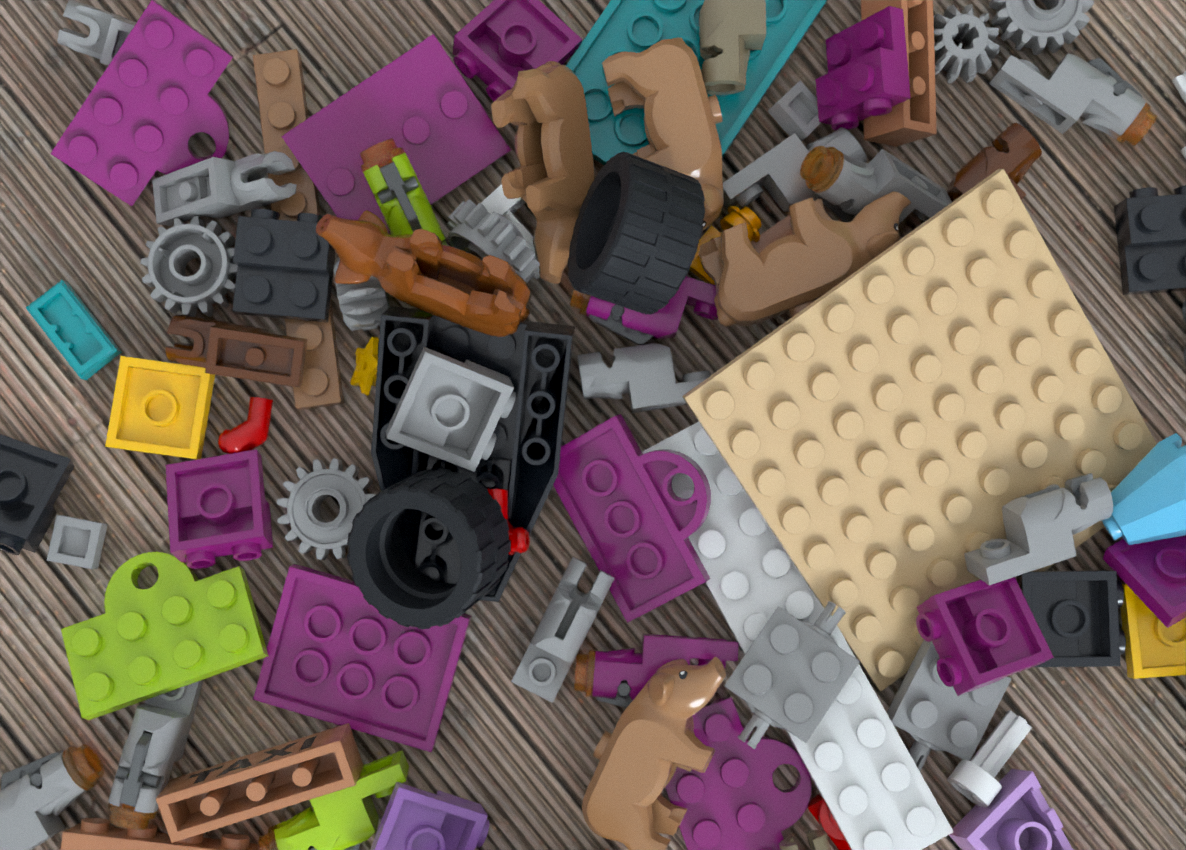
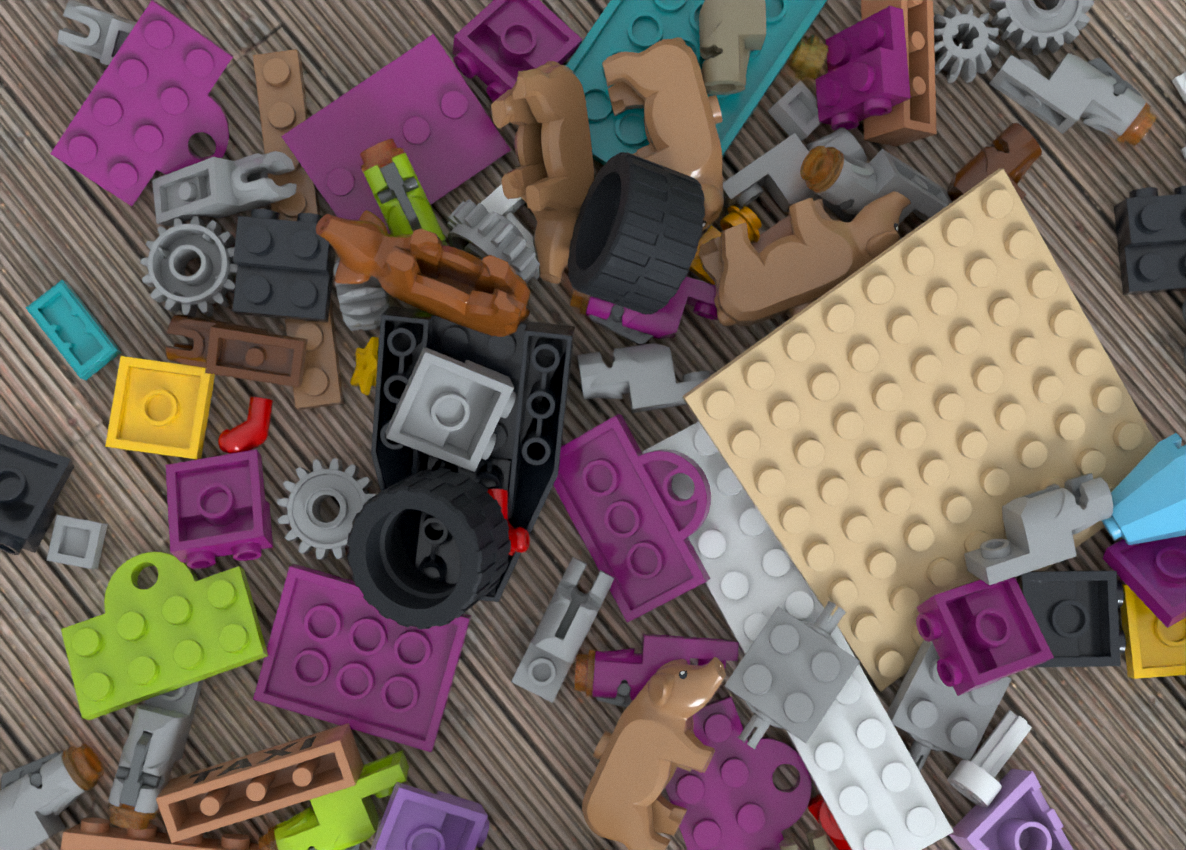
(809, 57): none -> clear yellow plate

